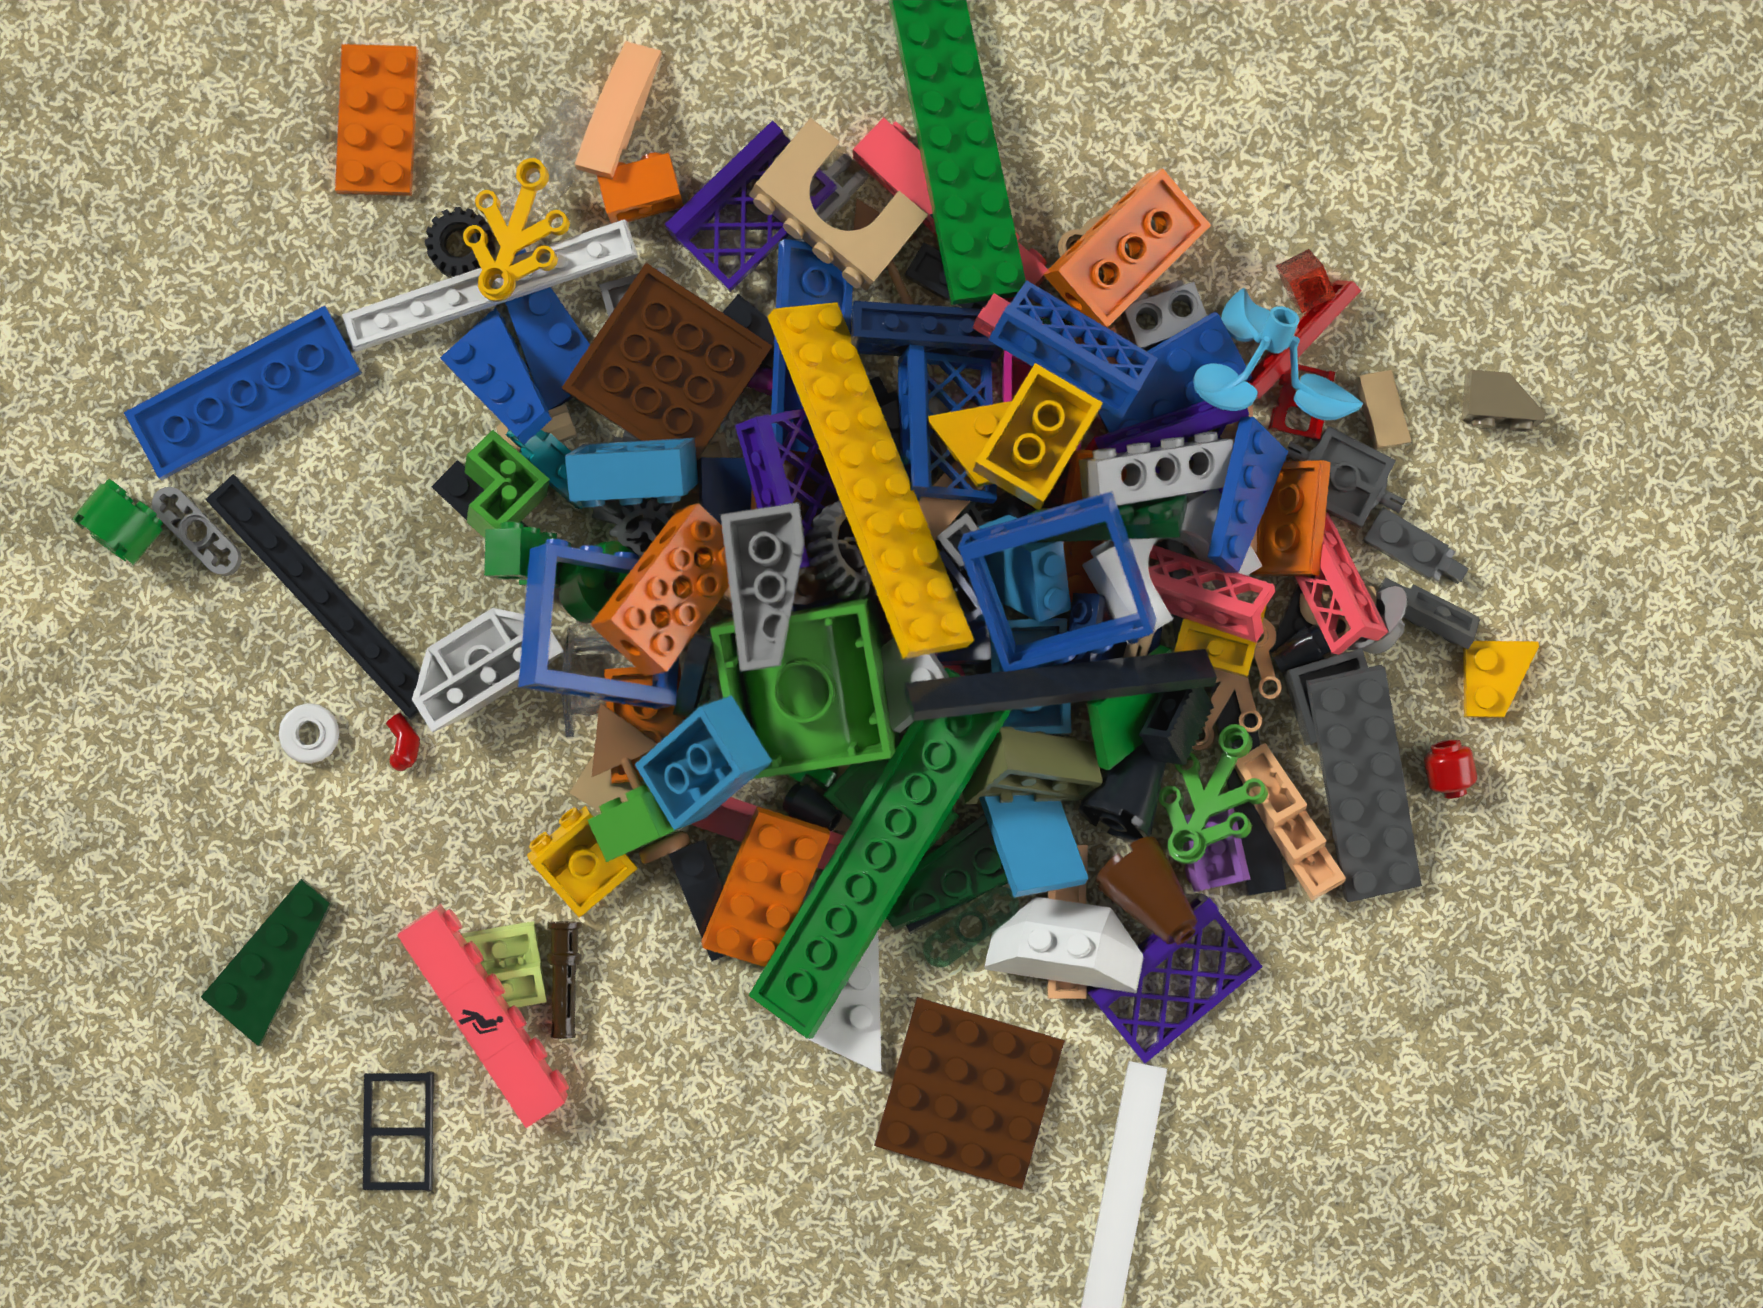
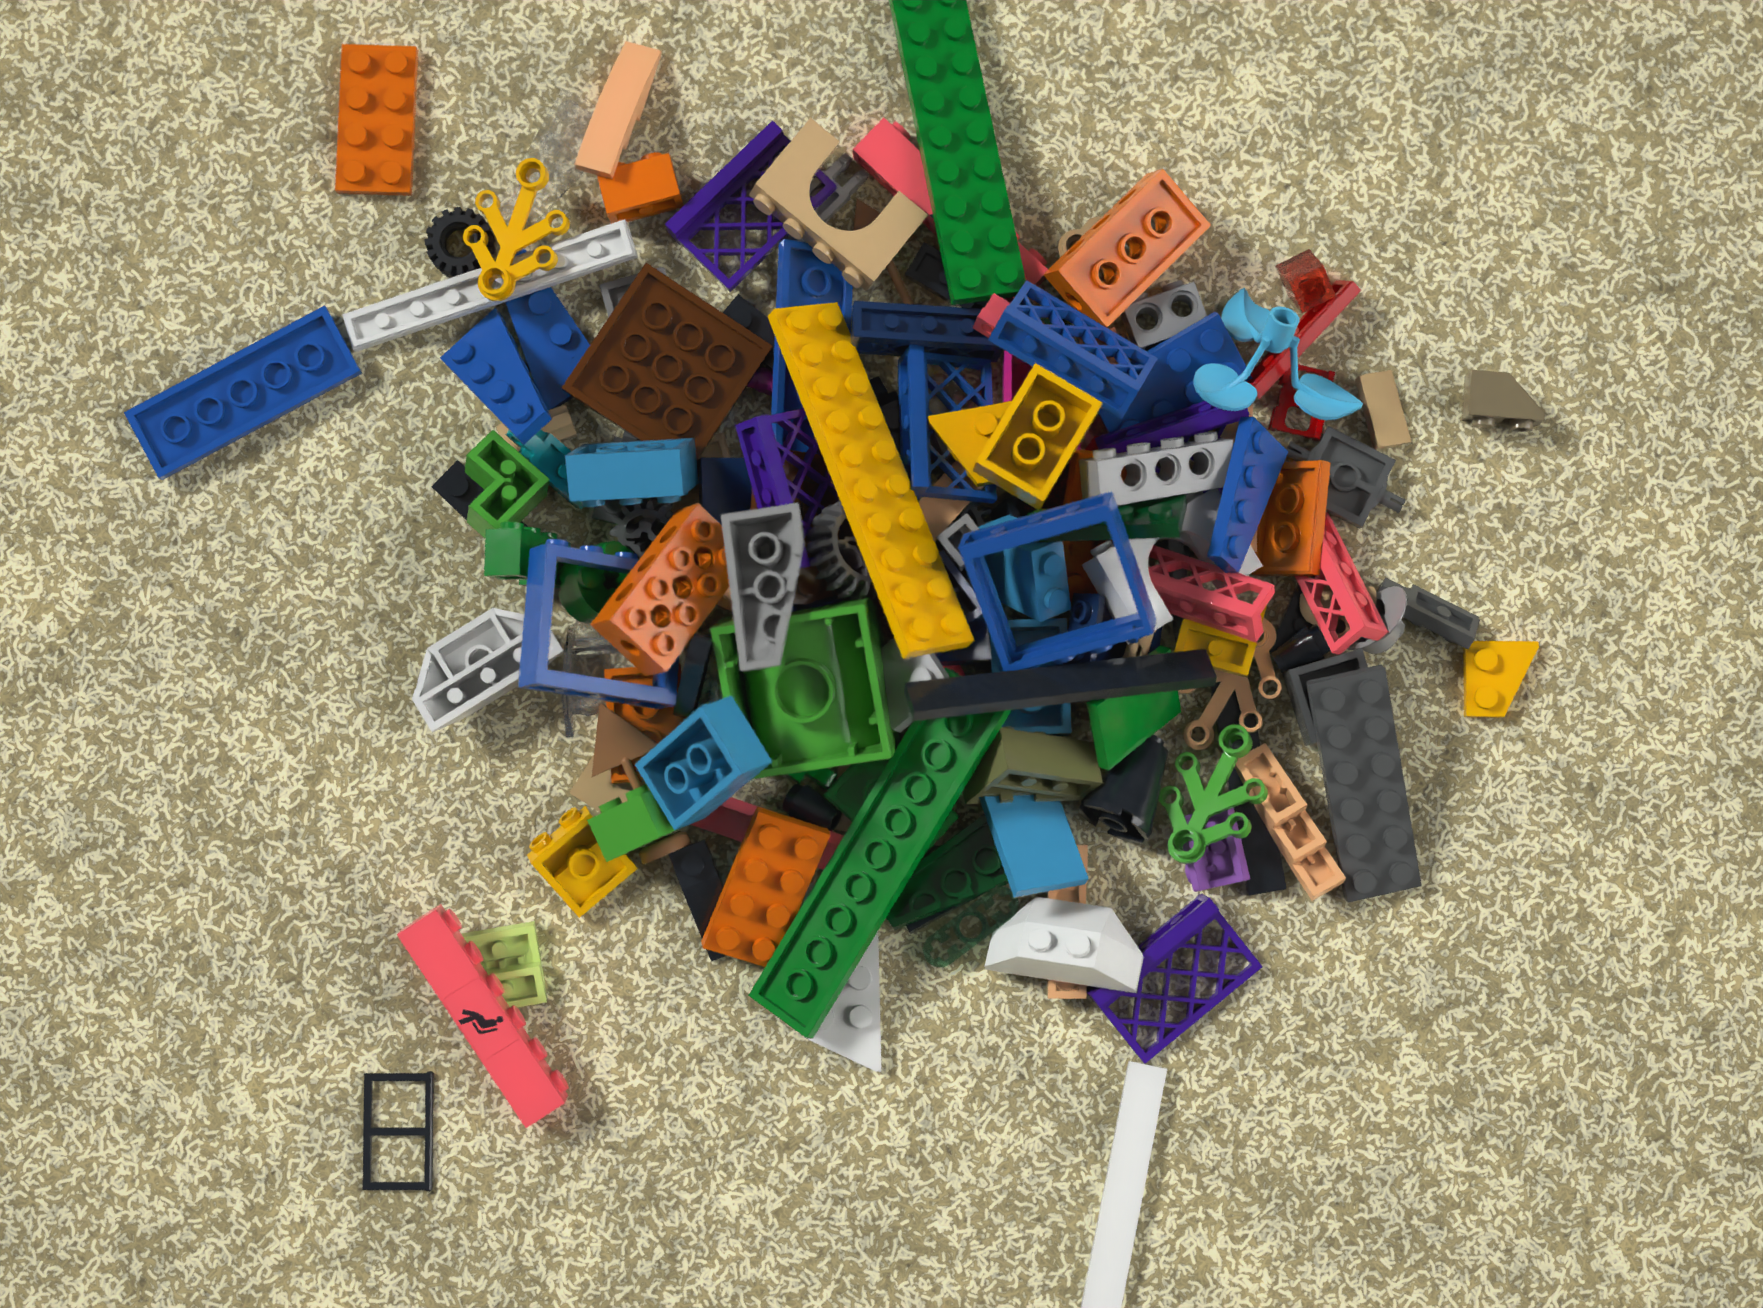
(118, 523): green brick -> none
(185, 504): light grey beam -> none
(260, 974): dark green wing -> none
(290, 729): white piece -> none
(317, 592): black tile -> none
(407, 743): red arm -> none
(564, 958): dark brown pin -> none
(969, 1093): reddish brown plate -> none
(1149, 891): reddish brown cone -> none
(1175, 724): black brick -> none
(1413, 547): dark grey hinge -> none
(1450, 768): red head -> none

